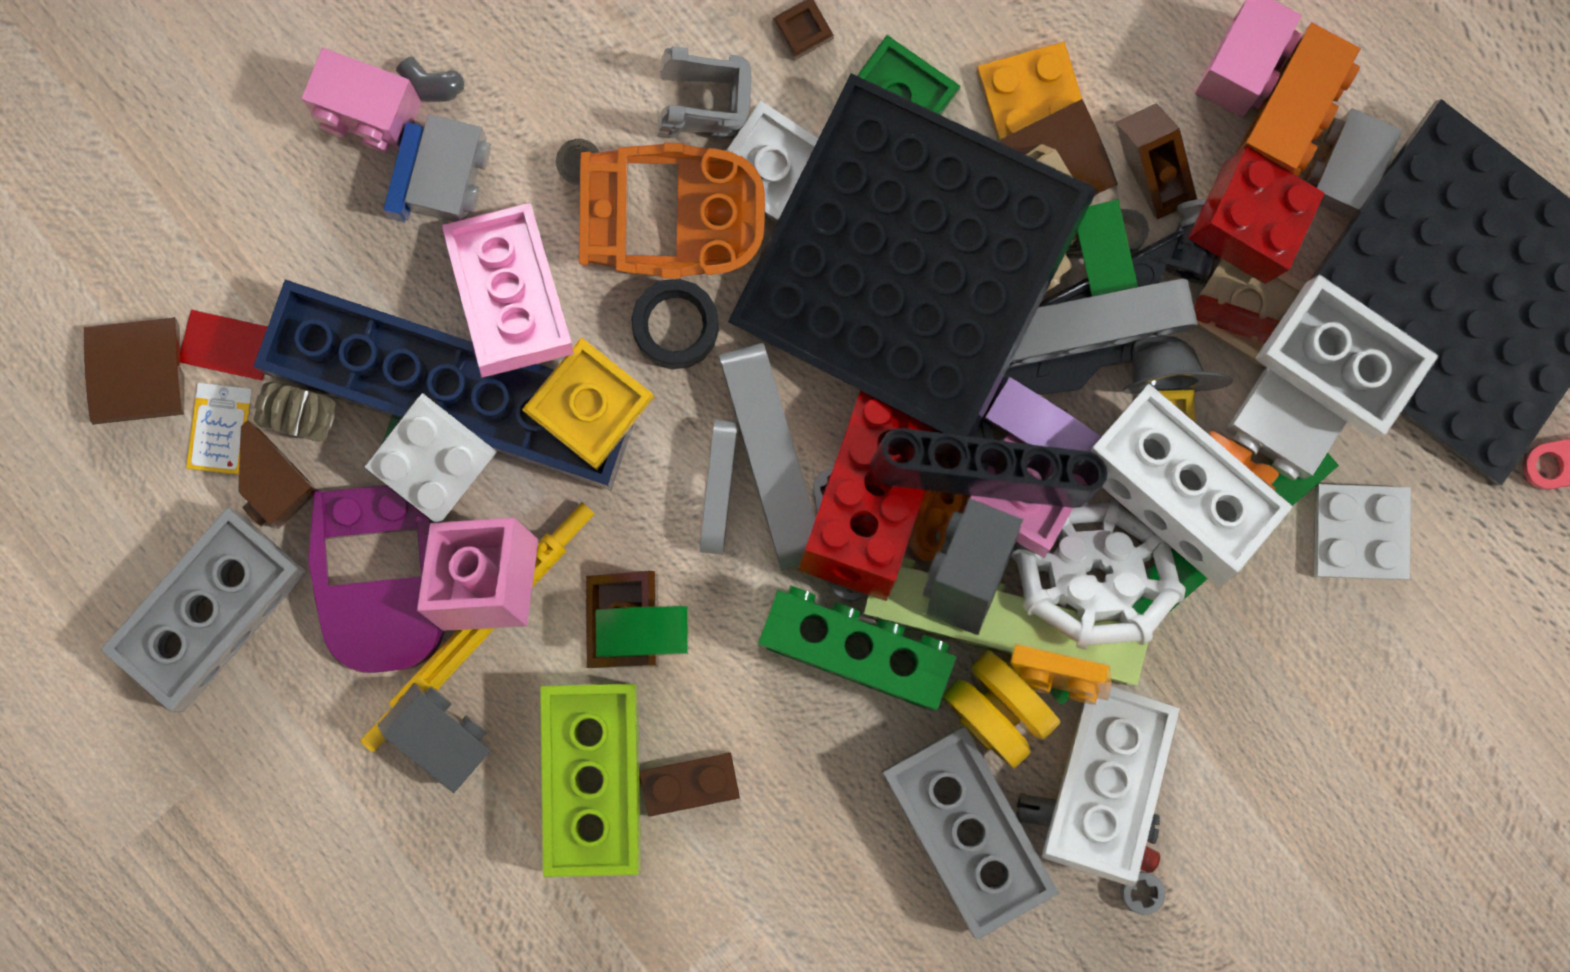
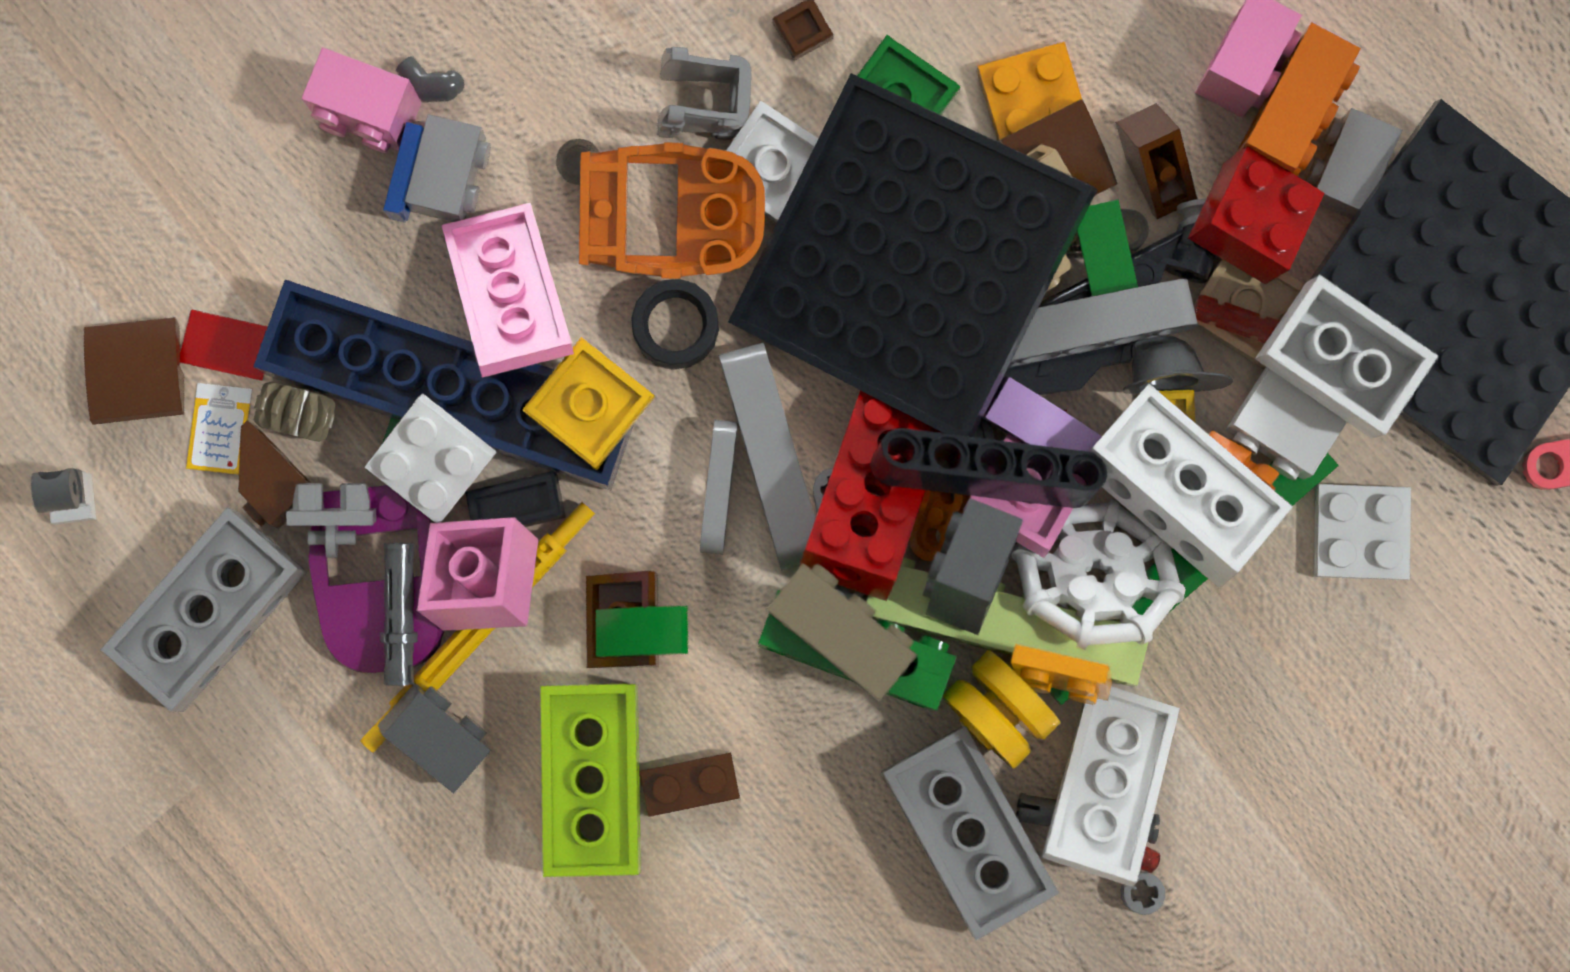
(65, 495): none -> dark grey leg
(309, 511): none -> light grey hips
(399, 622): none -> dark grey pin
(527, 499): none -> black tile
(842, 630): none -> dark tan brick

